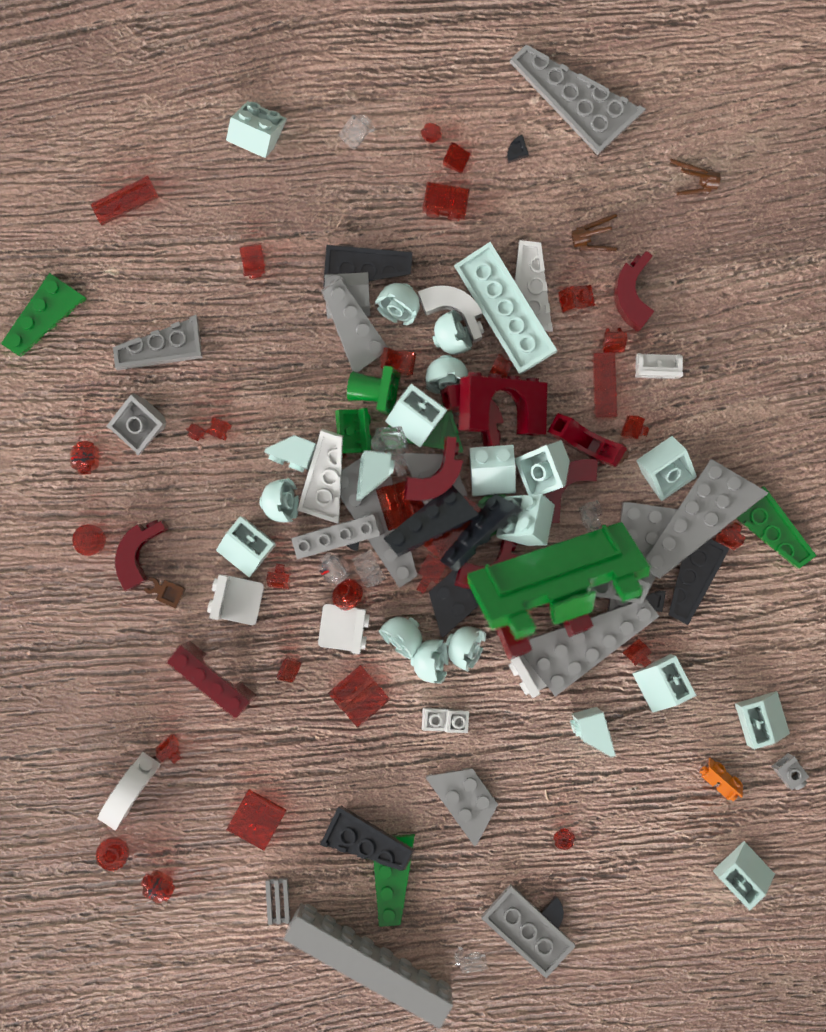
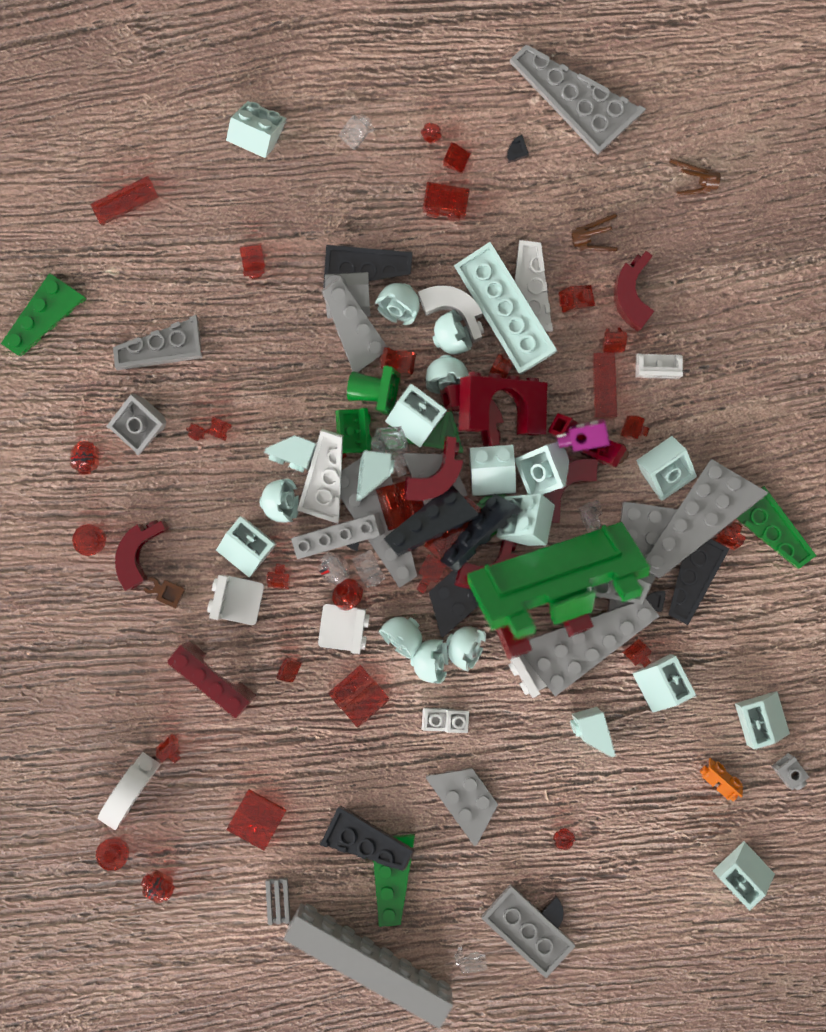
(595, 434): none -> magenta torso

